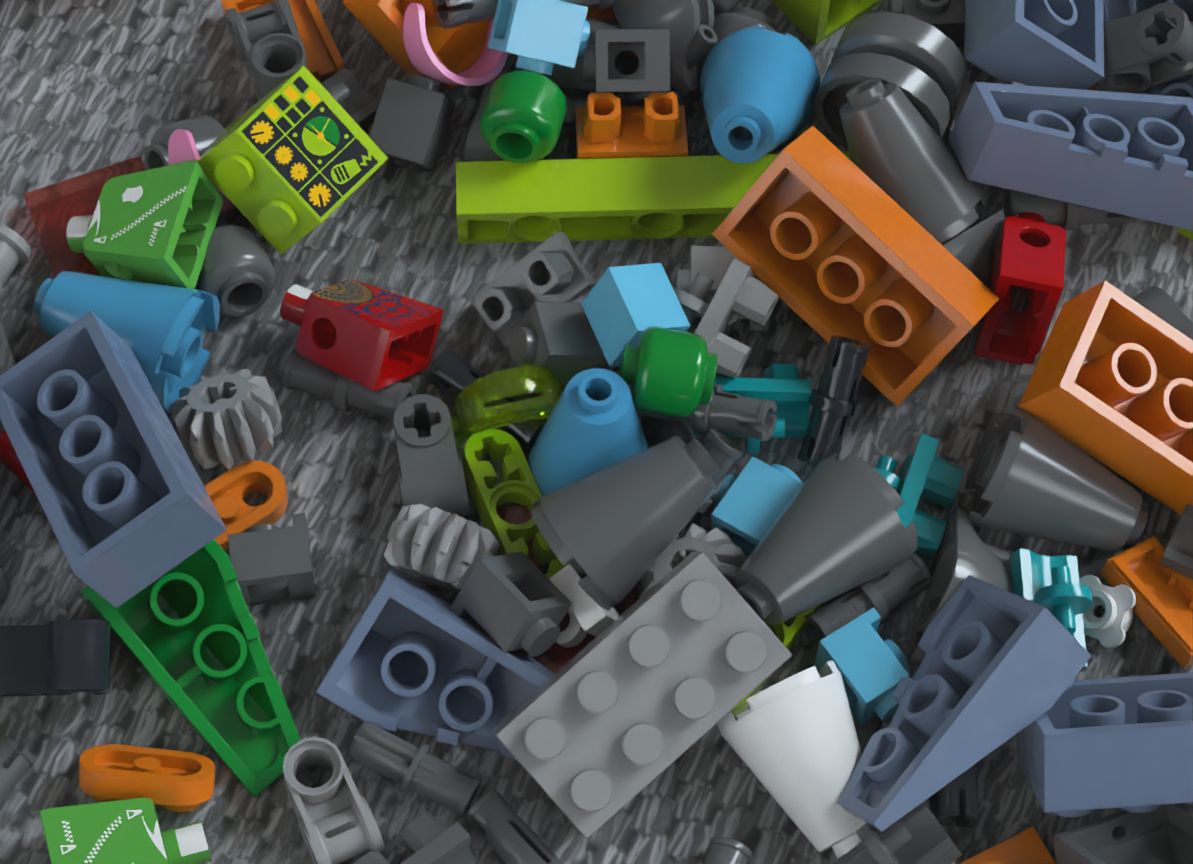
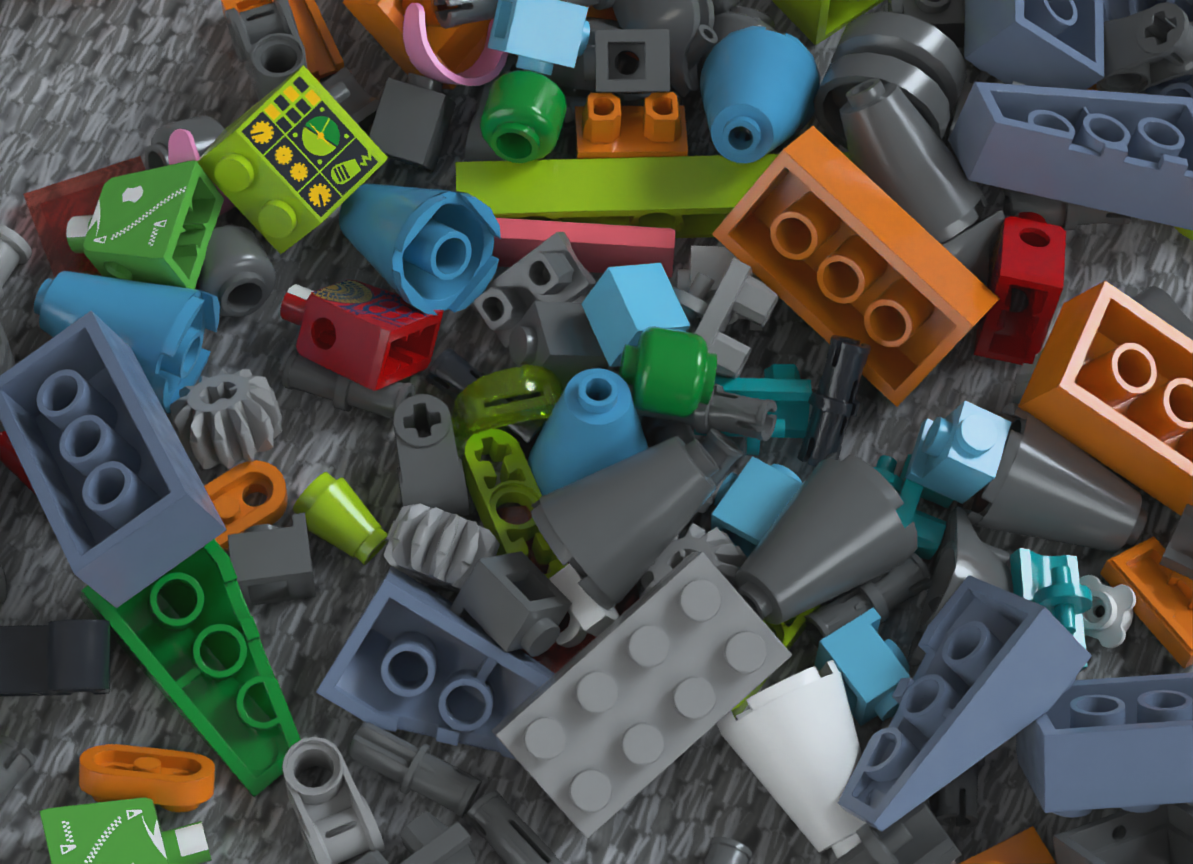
(341, 518): none -> lime cone
(424, 242): none -> dark azure cone
(593, 244): none -> coral tile
(959, 452): none -> medium azure brick

